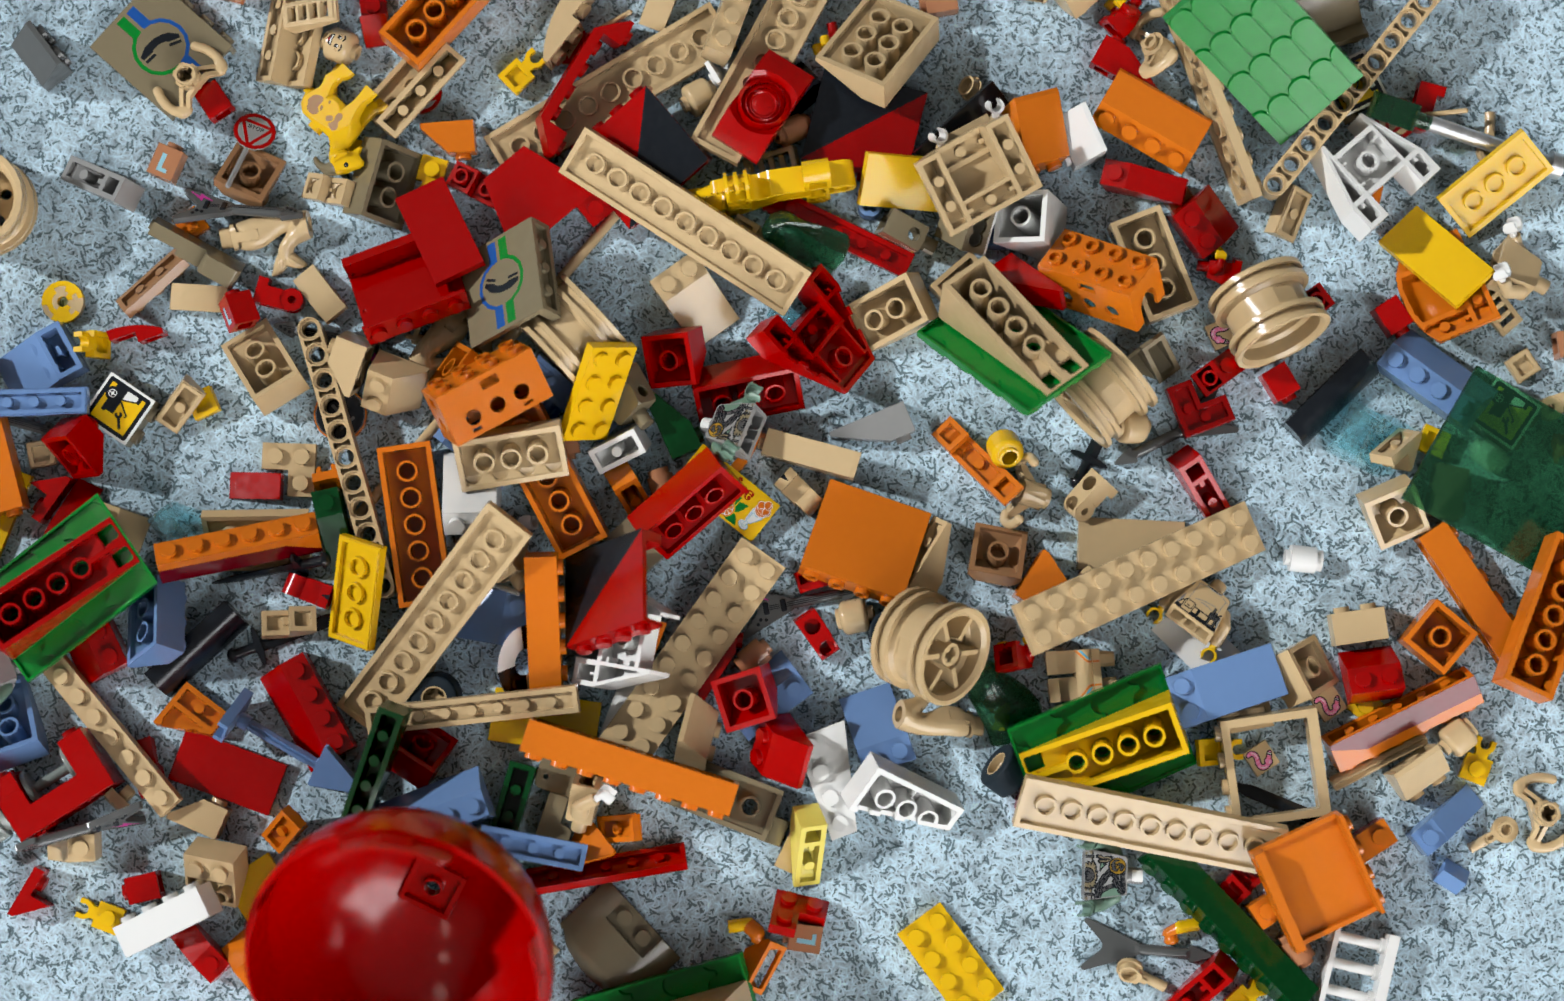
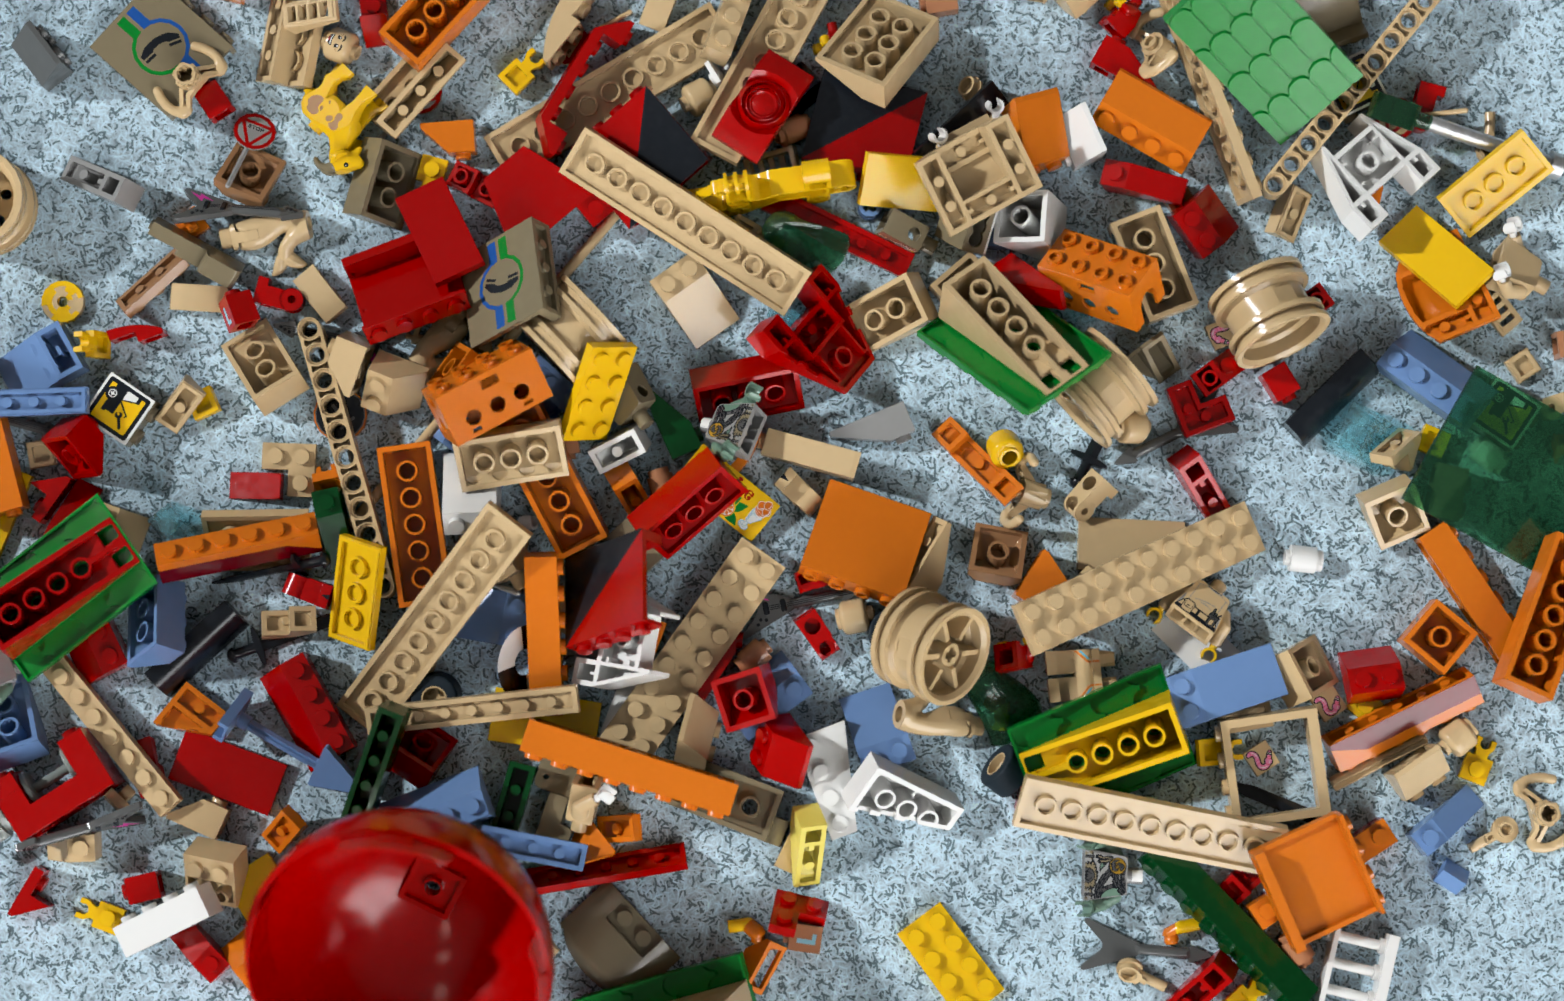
(167, 162): nougat brick -> none
(328, 189): tan slope -> none
(674, 356): red slope -> none
(1219, 268): red piece -> none
(1357, 625): tan brick -> none
(1392, 317): red brick -> none

